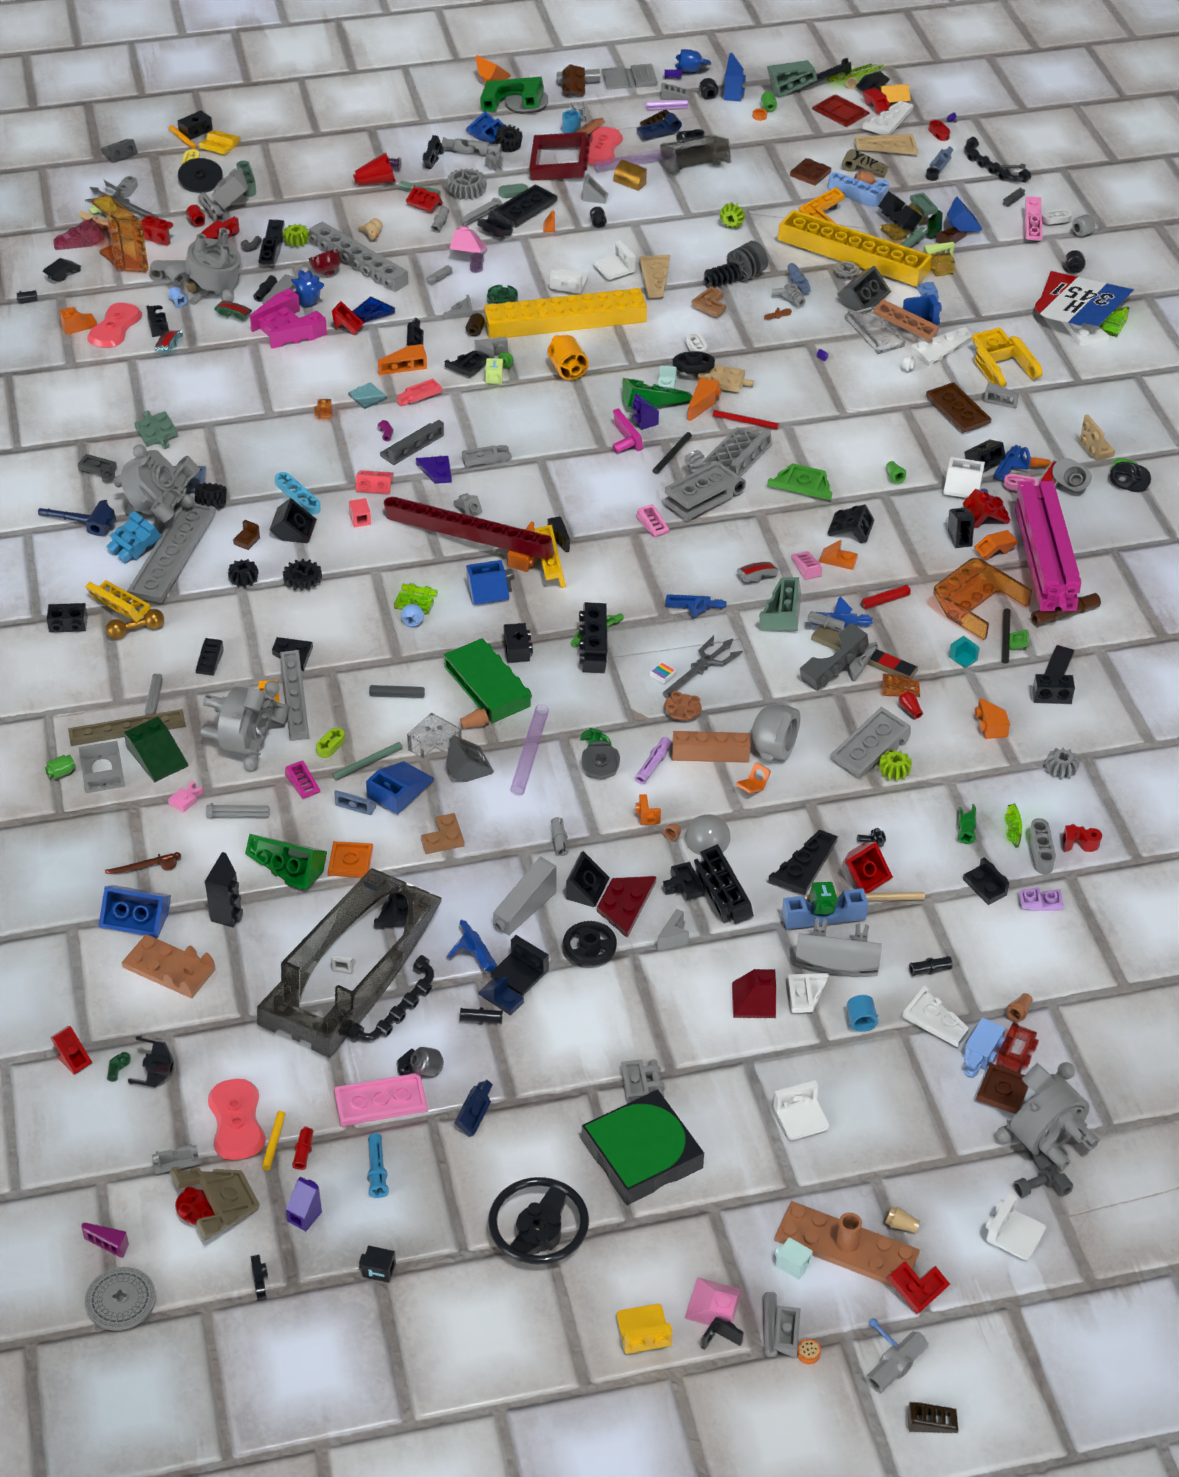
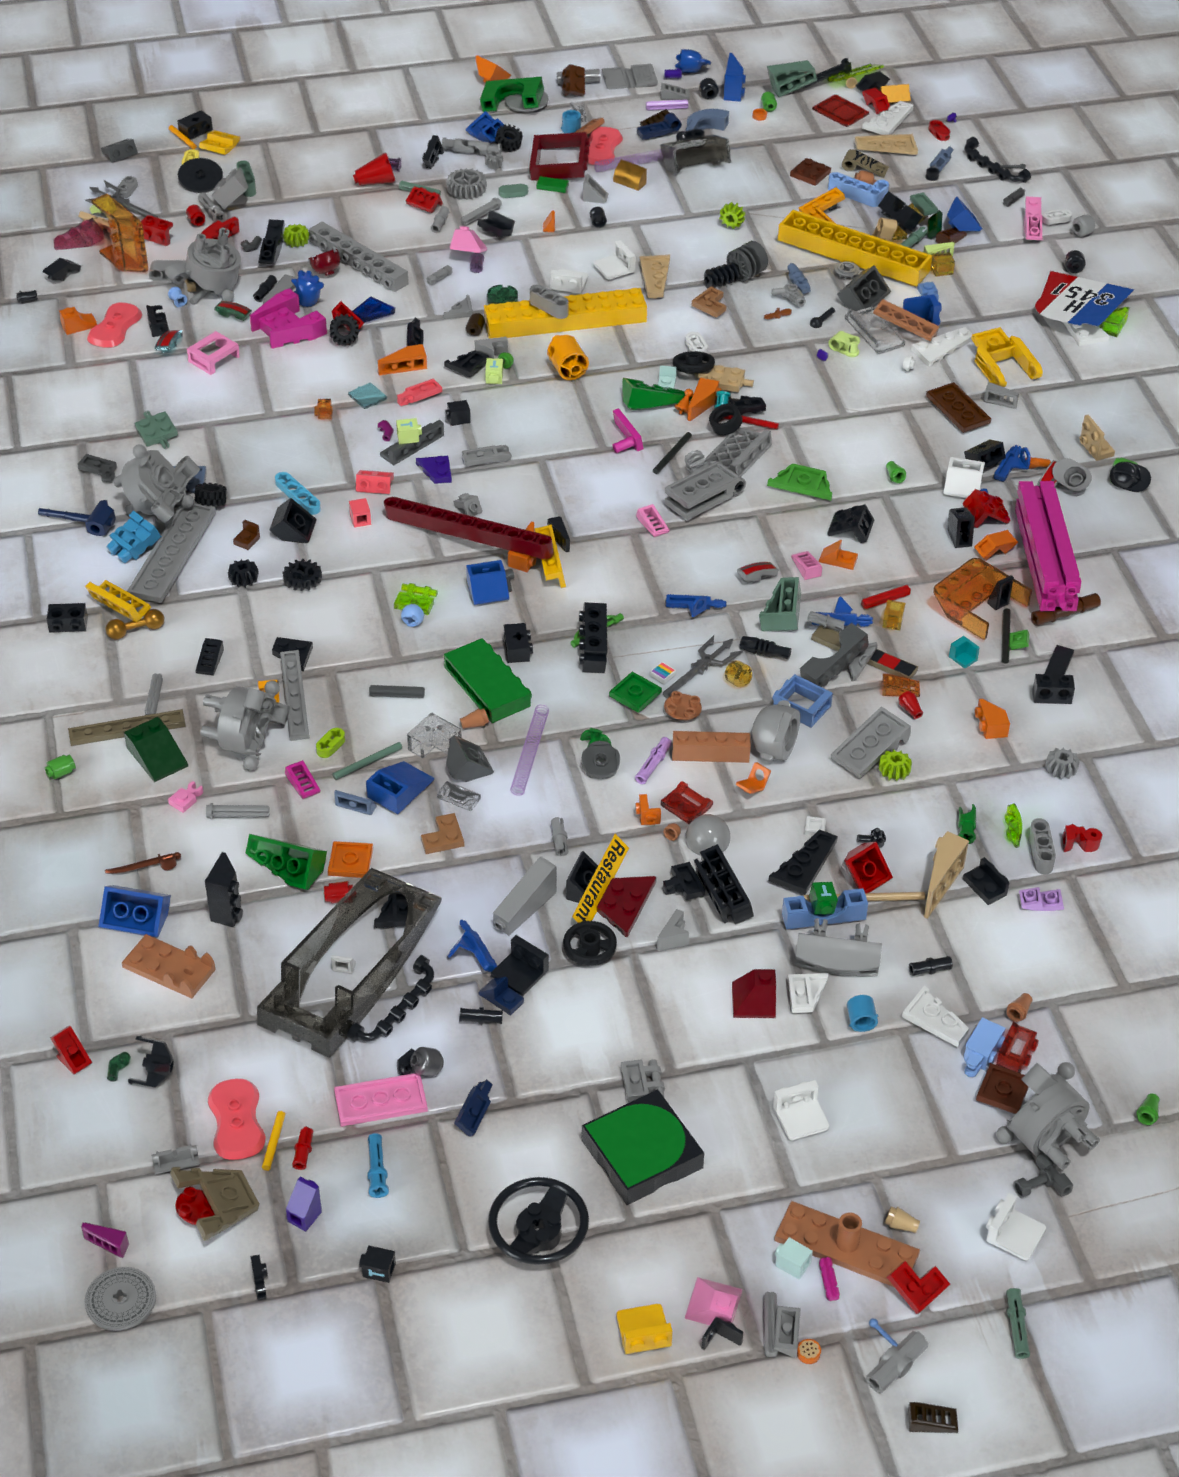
(104, 779): light grey panel -> none
(206, 362): none -> bright pink panel
(336, 891): none -> red brick
(337, 337): none -> black tyre
(372, 228): tan animal -> none
(408, 431): none -> yellowish green brick
(458, 412): none -> black brick
(458, 796): none -> clear tile
(526, 204): black plate -> none
(549, 301): none -> light grey beam
(552, 184): none -> green tile
(604, 873): none -> yellow sticker
(635, 692): none -> green plate
(644, 413): dark purple slope -> none
(683, 405): none -> orange piece
(684, 808): none -> clear red plate
(708, 119): none -> sand blue arch
(722, 398): none -> teal bush
(729, 426): none -> black tyre
(738, 673): none -> clear yellow head
(748, 404): none -> black wing
(763, 647): none -> black hinge
(813, 824): none -> white tile
(816, 322): none -> black bar
(821, 697): none -> medium blue window
(829, 1279): none -> dark pink axle
(845, 342): none -> yellowish green piece
(885, 228): none -> tan piece
(893, 615): none -> clear yellow brick
(948, 864): none -> tan slope
(1001, 593): none -> black slope
(1012, 480): bright pink plate -> none
(1021, 1346): none -> sand green pin
(1149, 1110): none -> bright green cone

